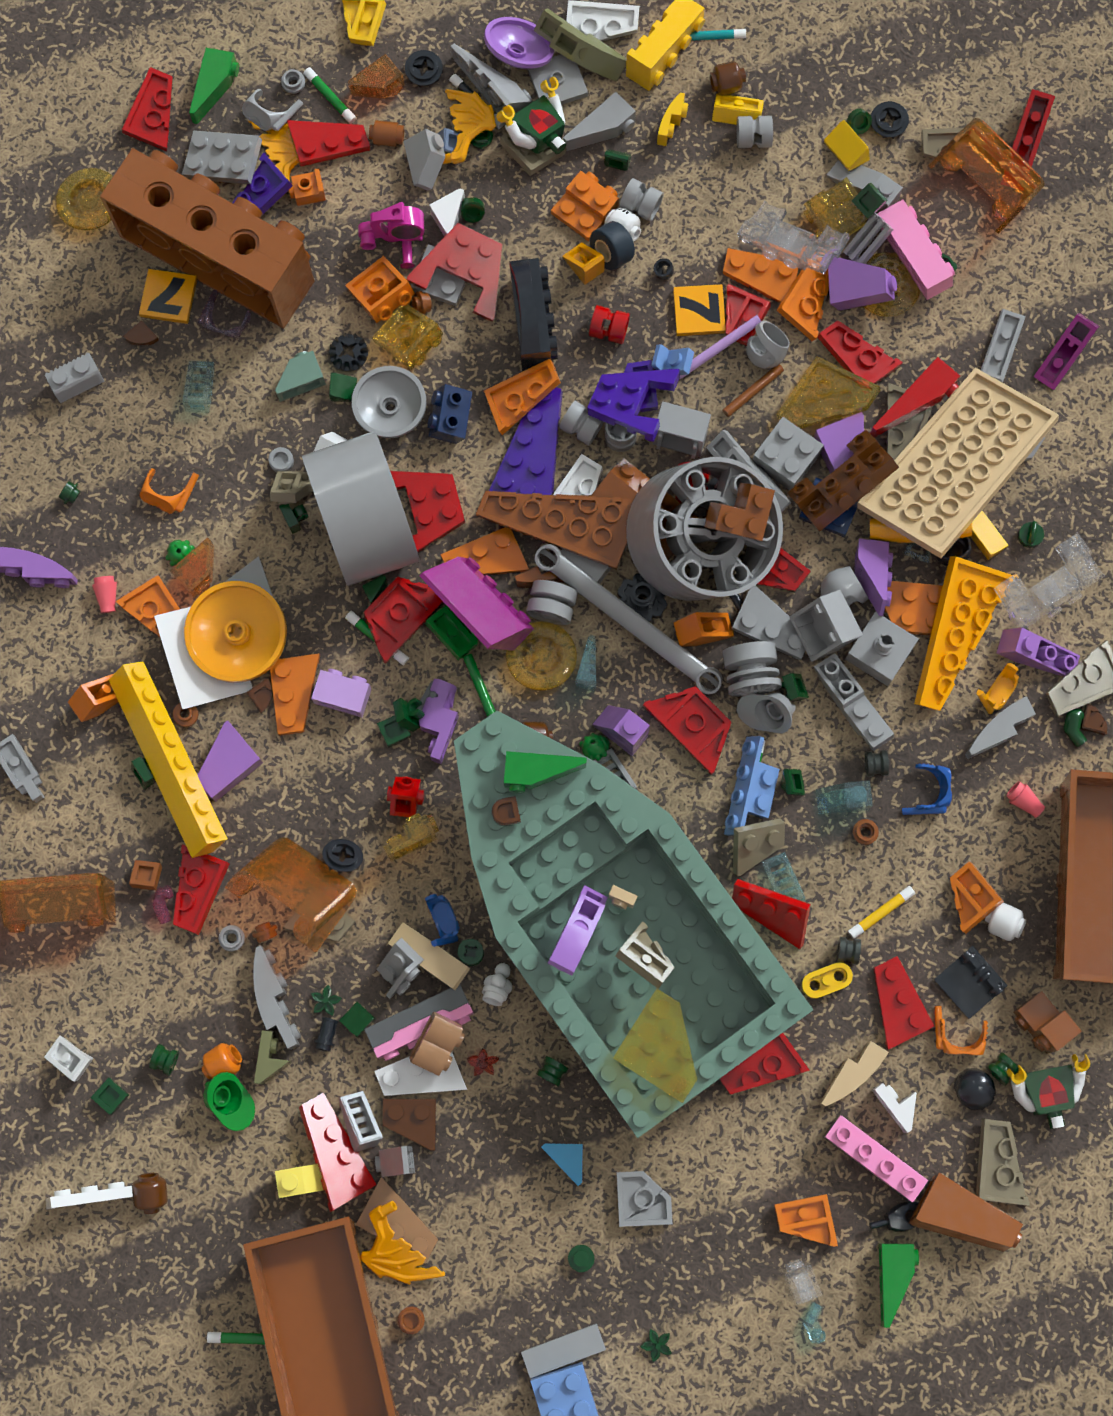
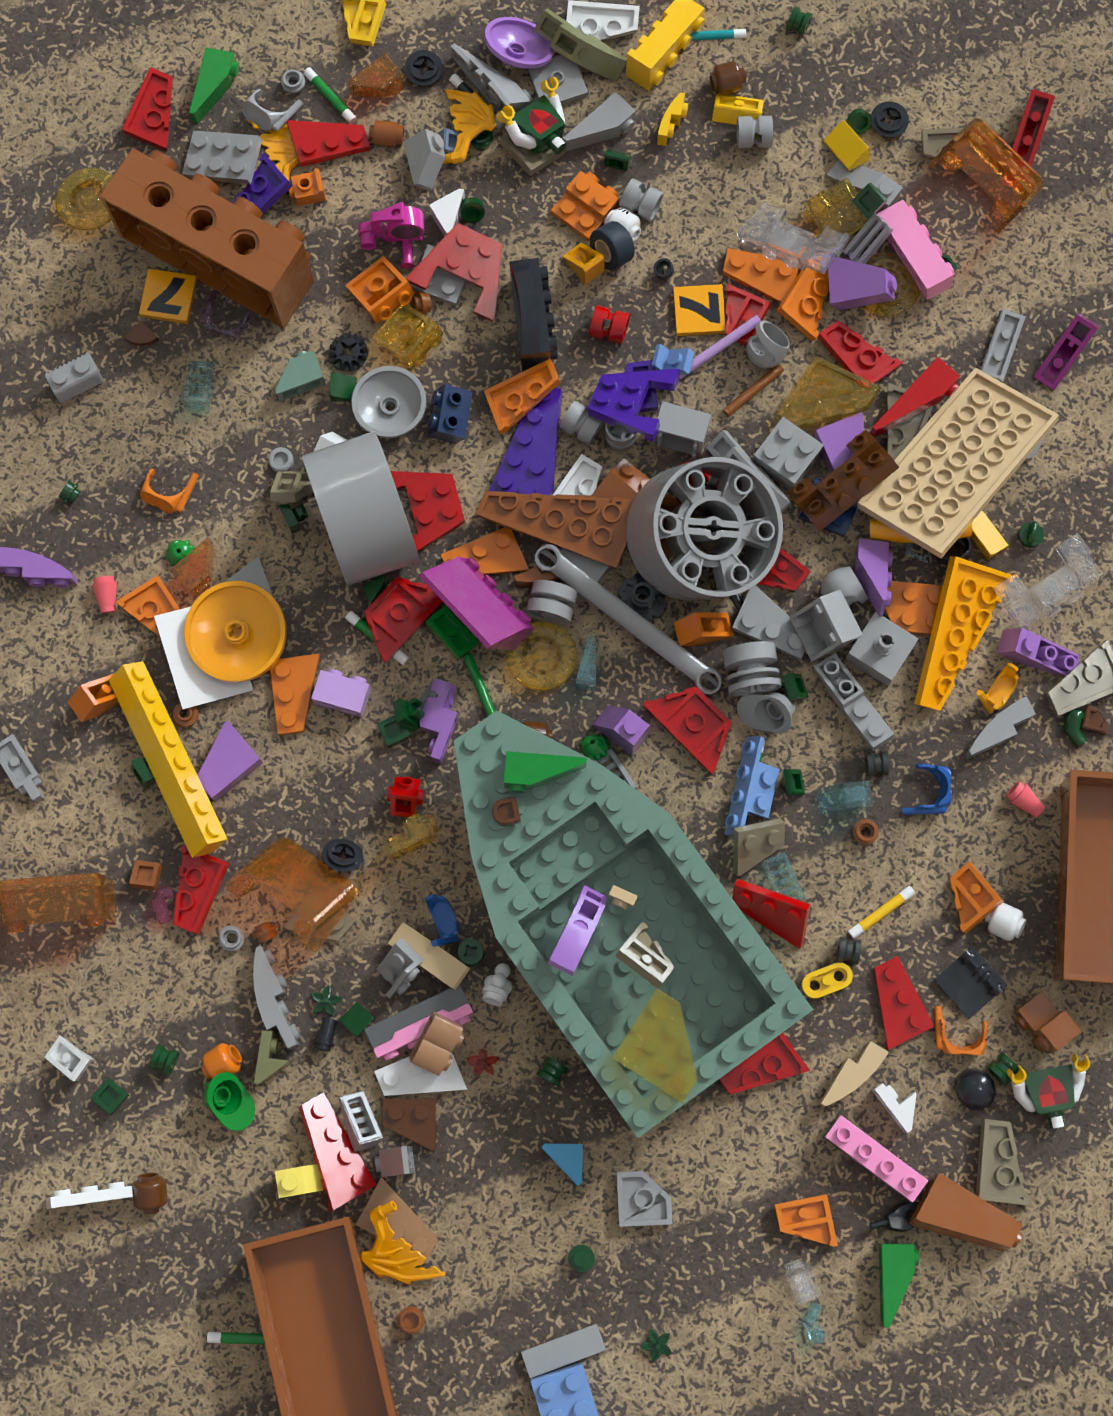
(261, 695): reddish brown tile -> none
(748, 515): dark orange brick -> none
(799, 21): none -> dark green wheel

